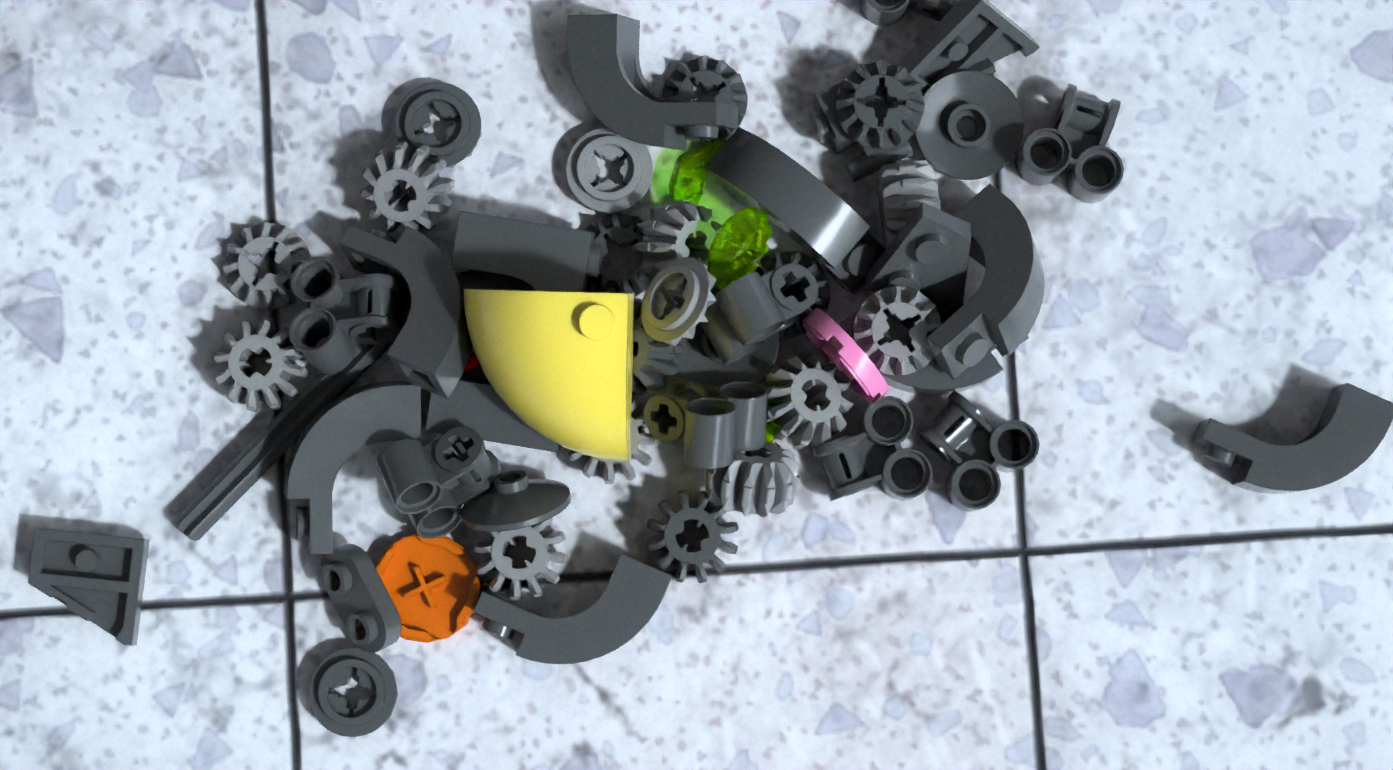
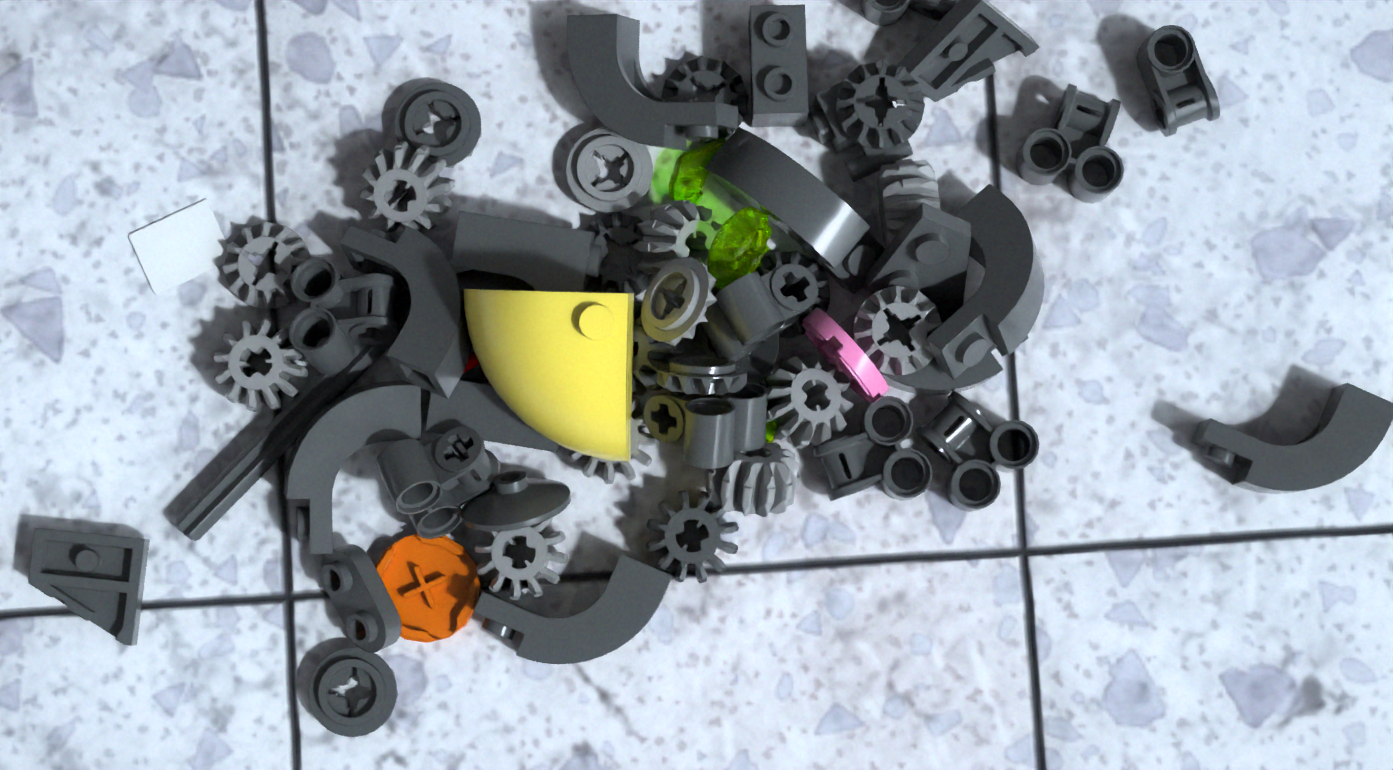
(180, 247): none -> white sticker
(701, 375): none -> dark grey gear
(778, 65): none -> dark grey brick
(996, 121): dark grey dish -> none
(1176, 84): none -> dark grey piece

